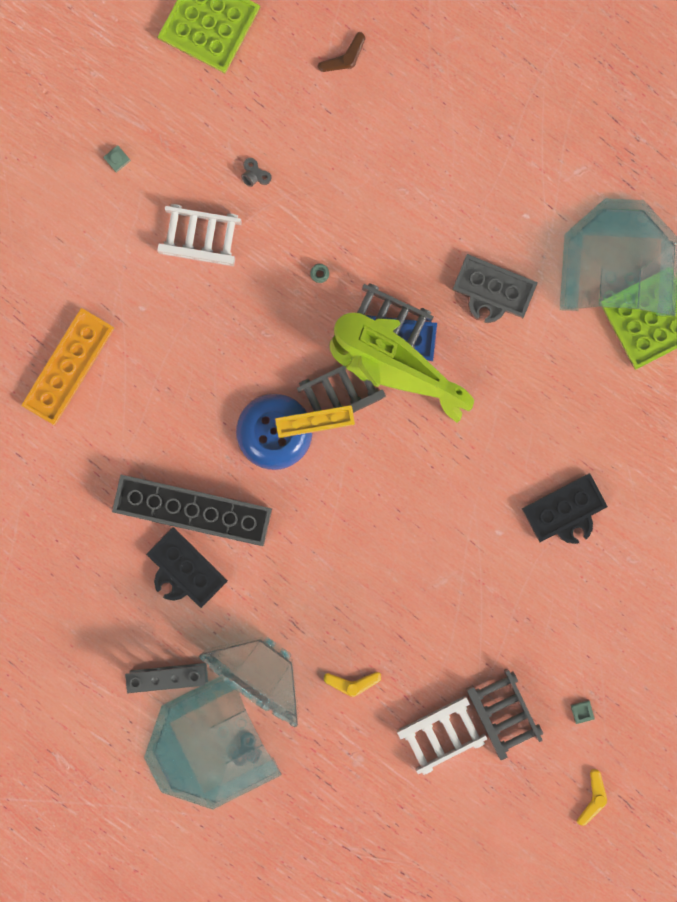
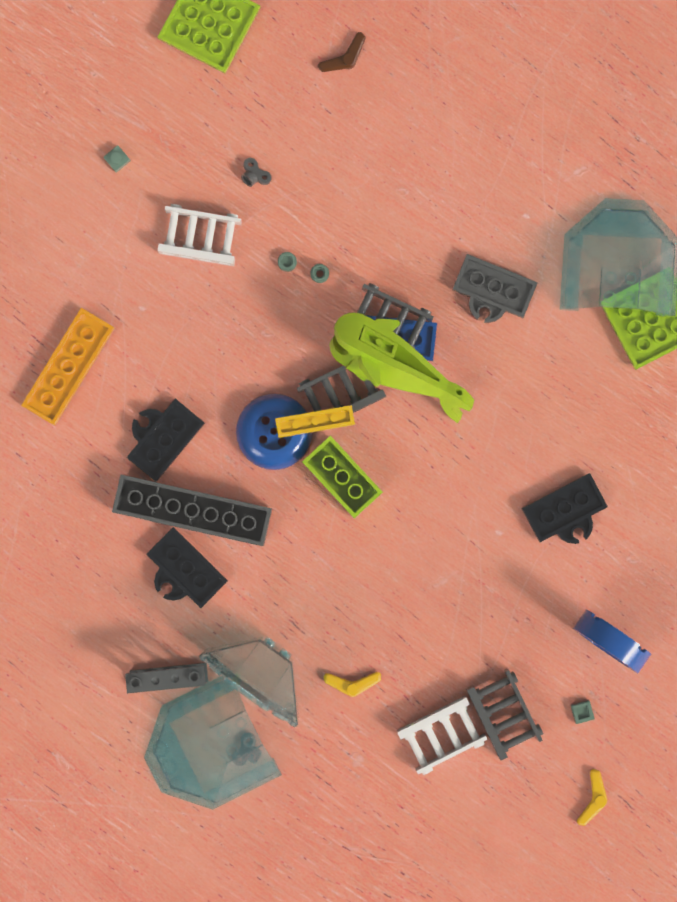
(163, 438): none -> black plate
(287, 261): none -> sand green tile
(342, 477): none -> lime brick
(612, 641): none -> blue brick

